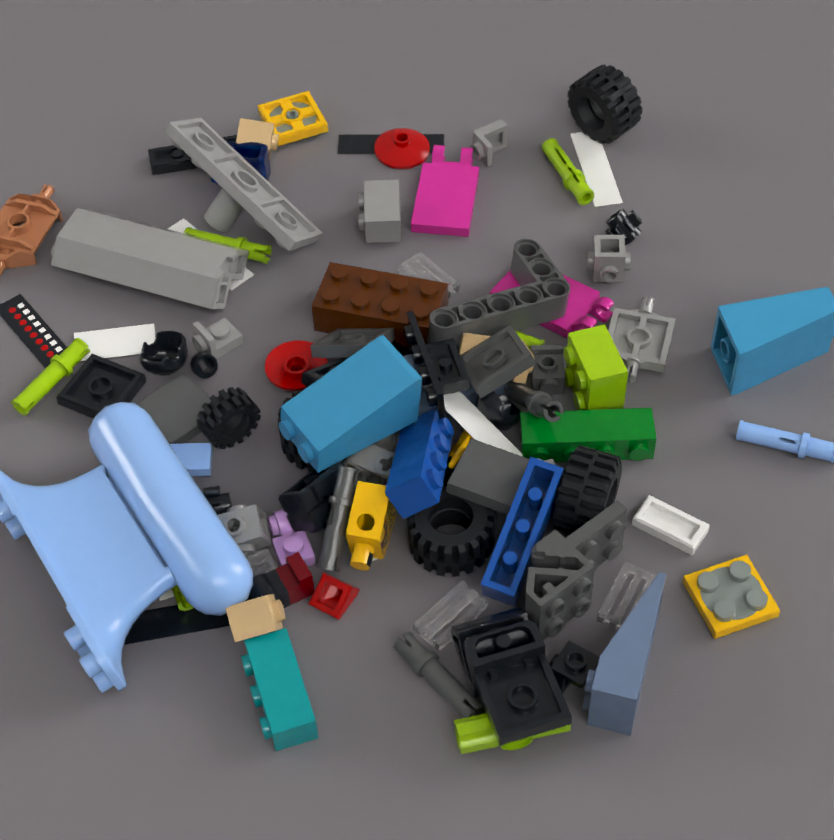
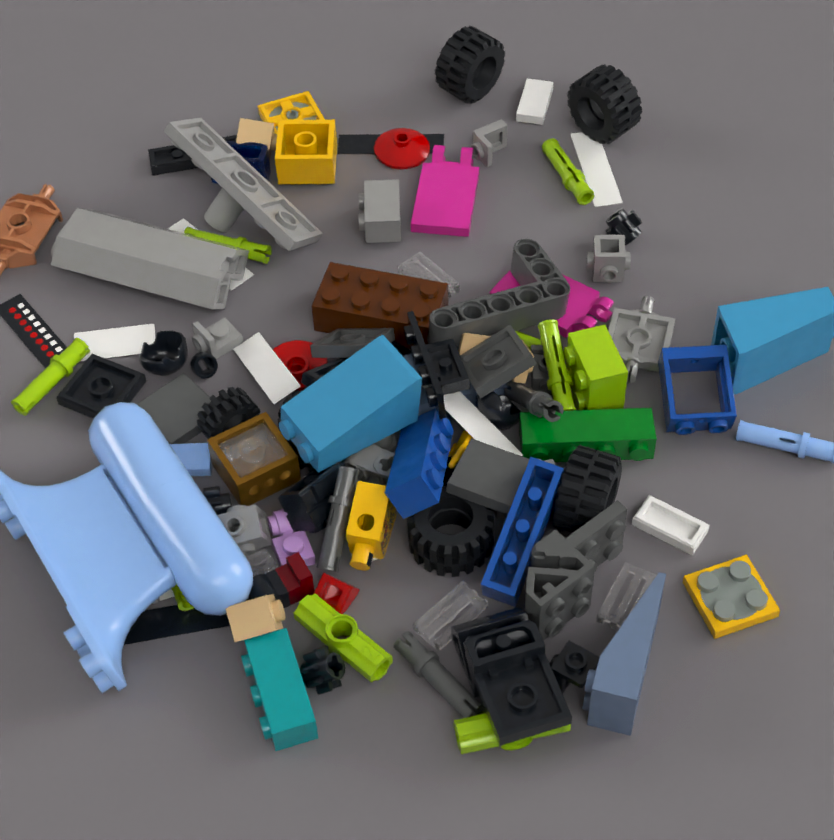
(254, 459): none -> pearl gold piece
(266, 368): none -> white sticker
(306, 152): none -> yellow brick
(322, 670): none -> black gear
(356, 650): none -> lime piece
(469, 64): none -> black tyre
(534, 101): none -> white tile
(559, 380): none -> lime pin
(695, 360): none -> blue window

